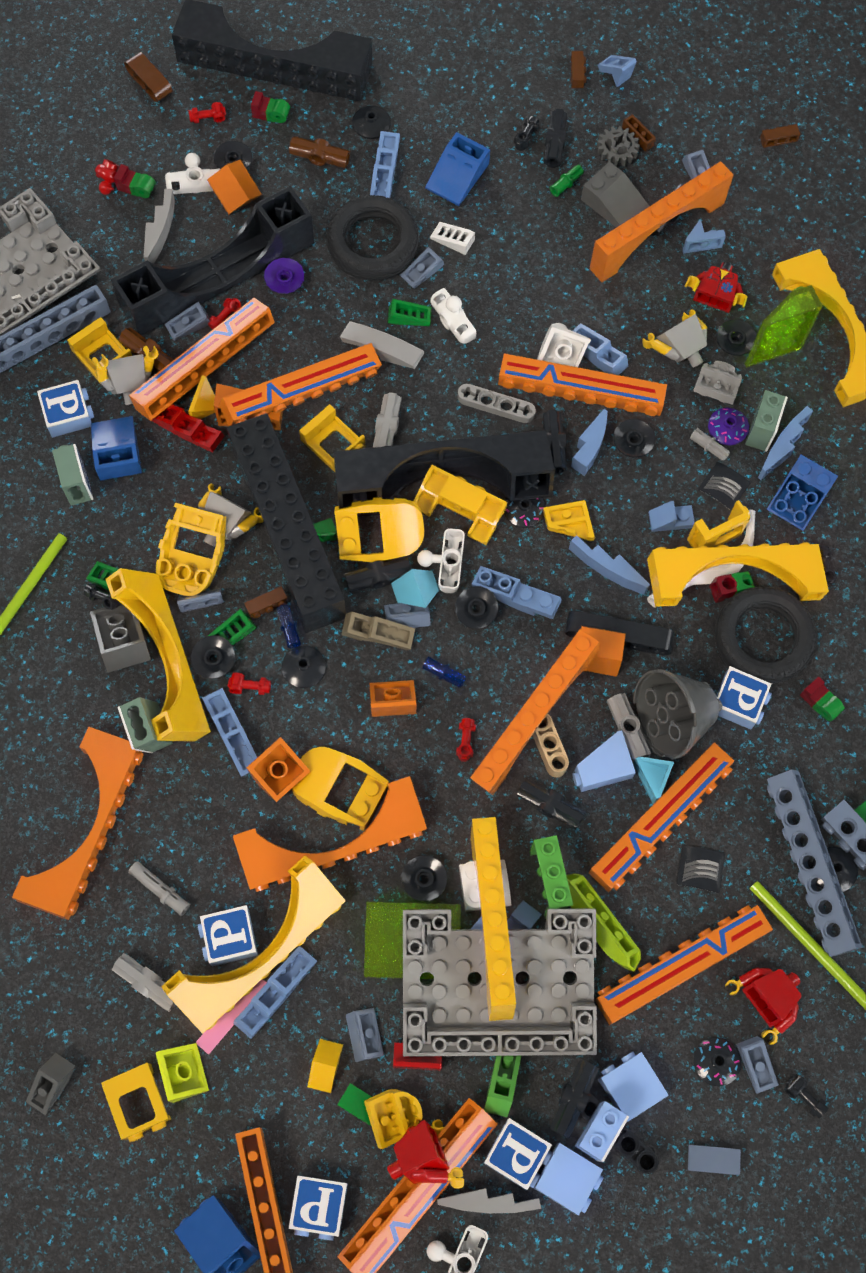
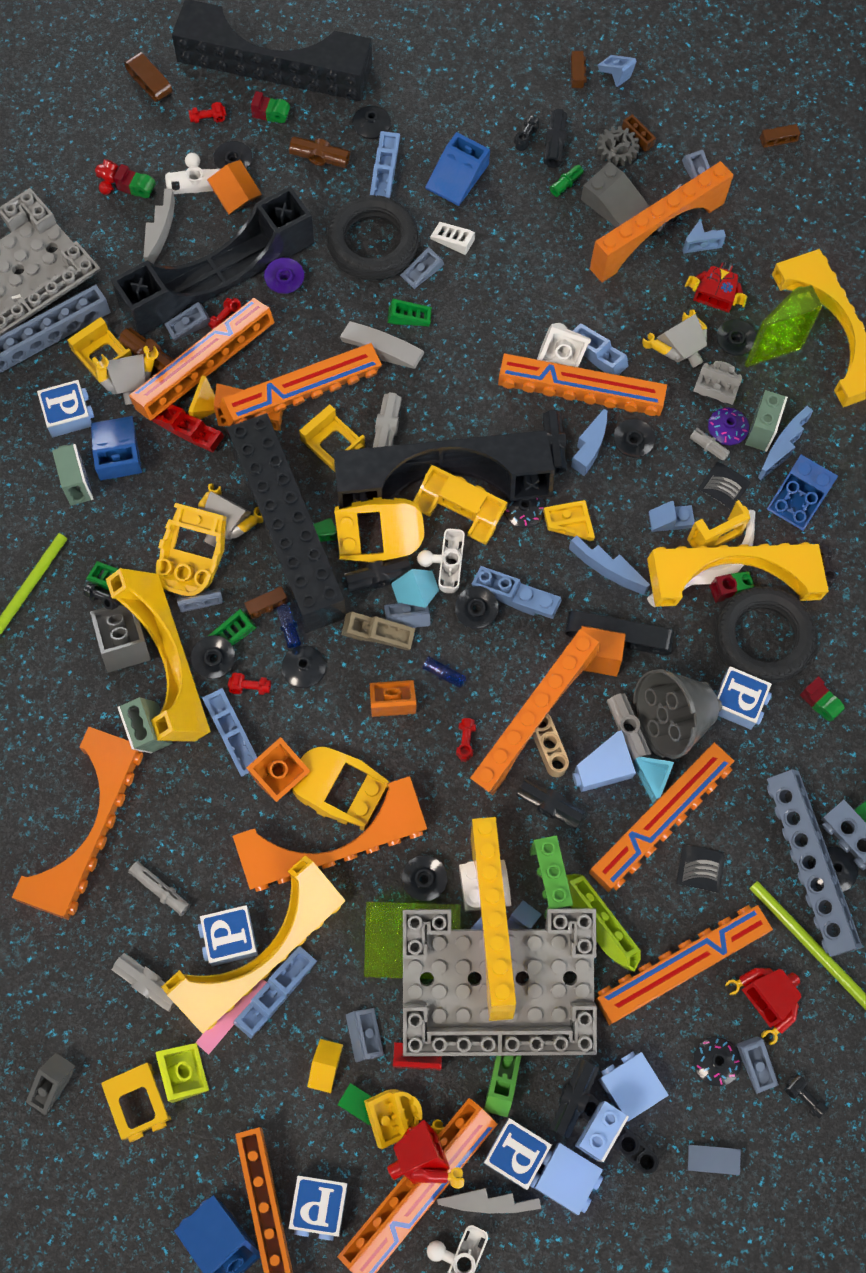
(453, 316): white piece -> none
(497, 400): light grey beam -> none

